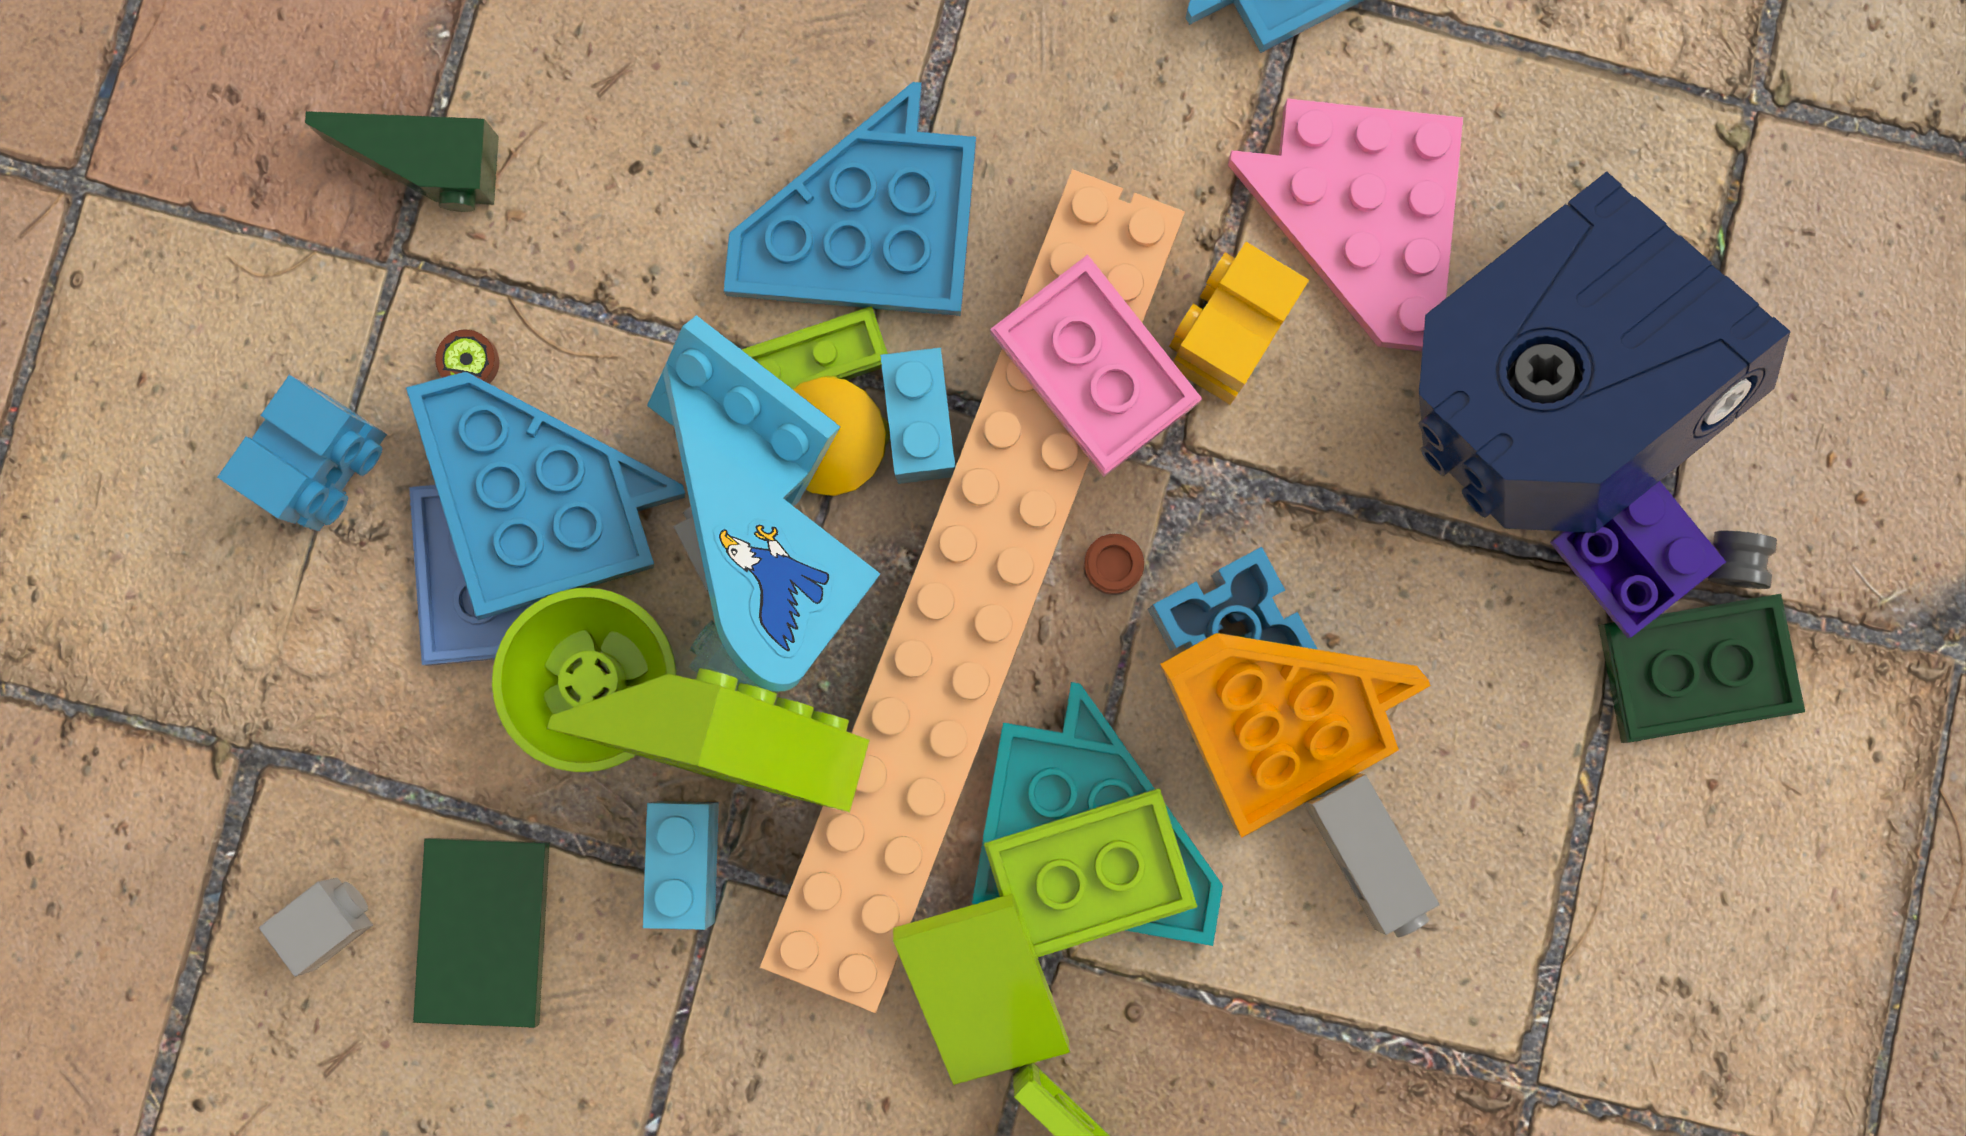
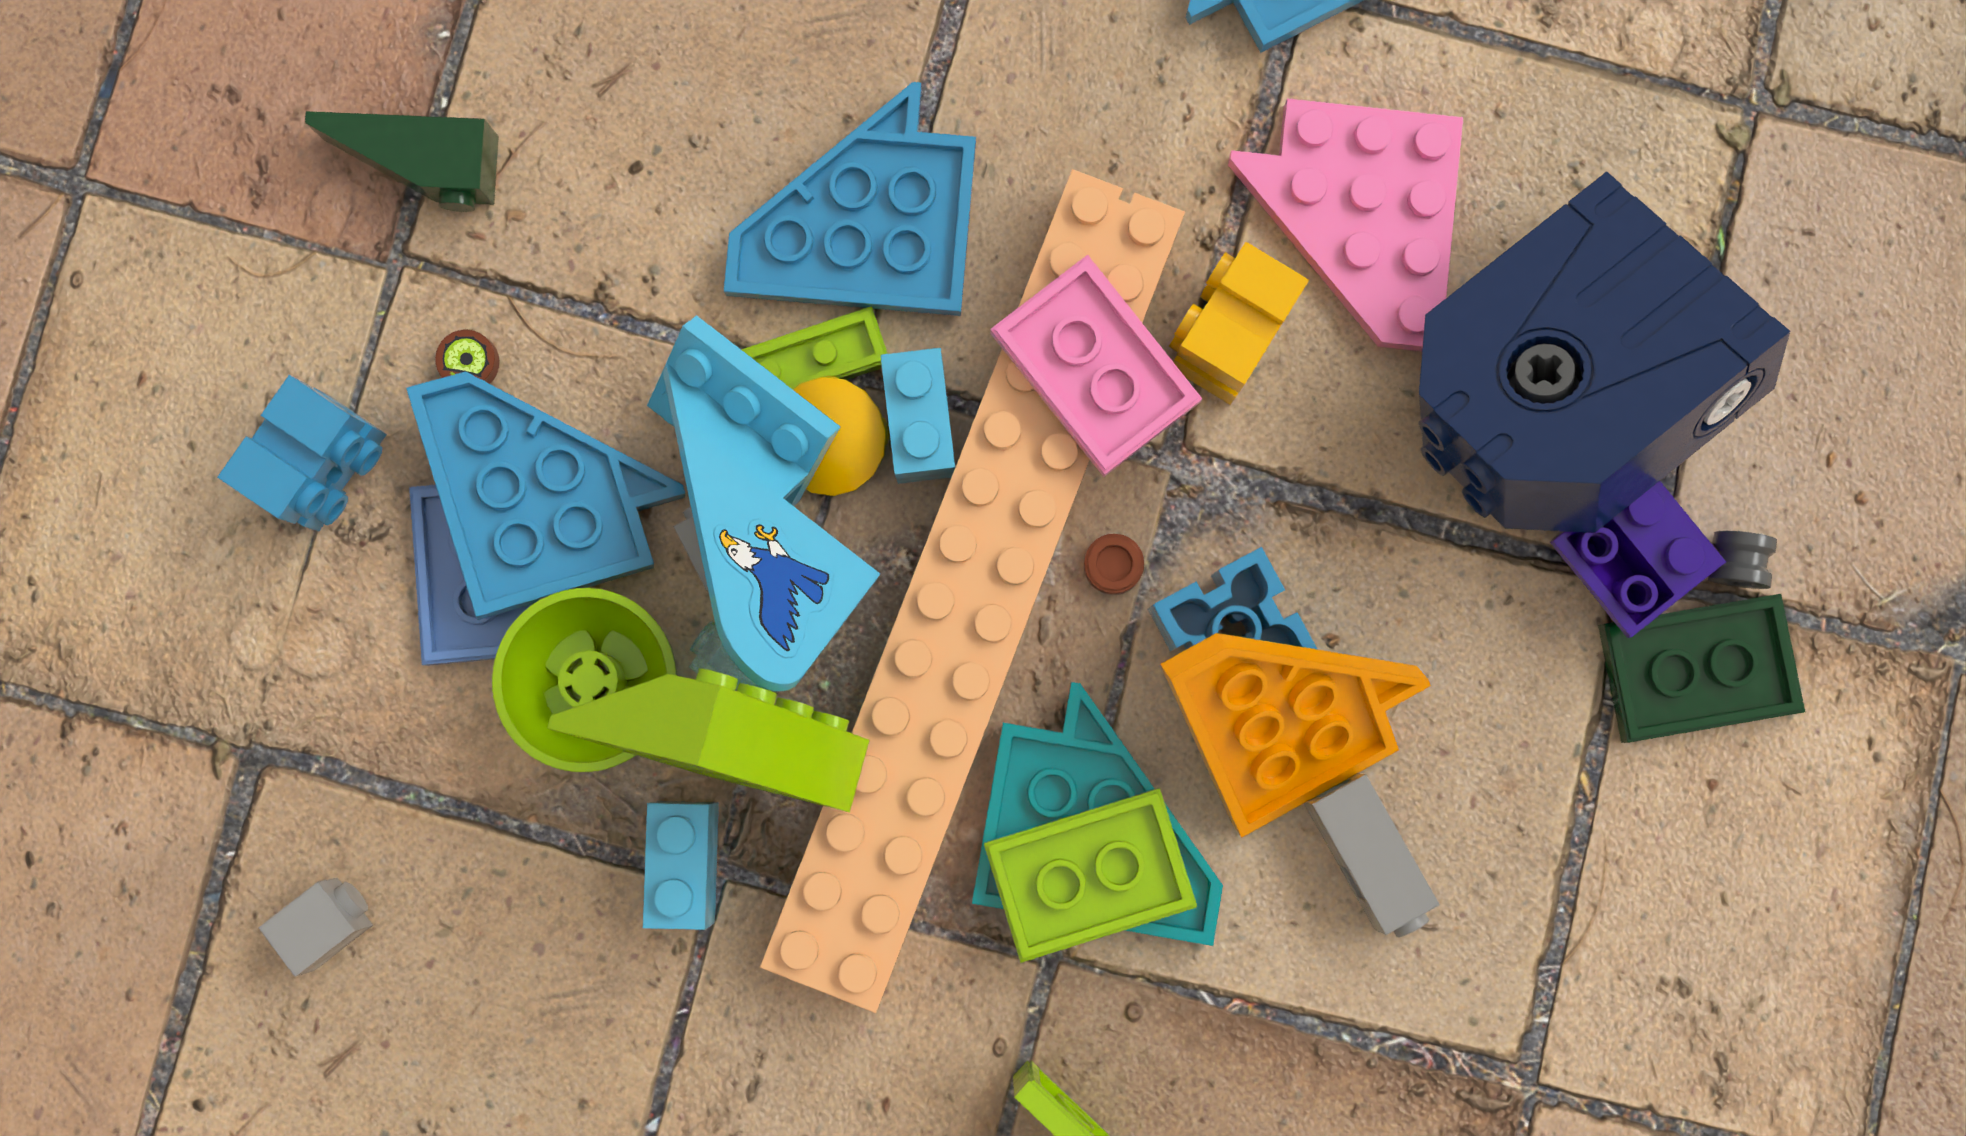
(481, 932): dark green tile -> none
(981, 989): lime tile -> none

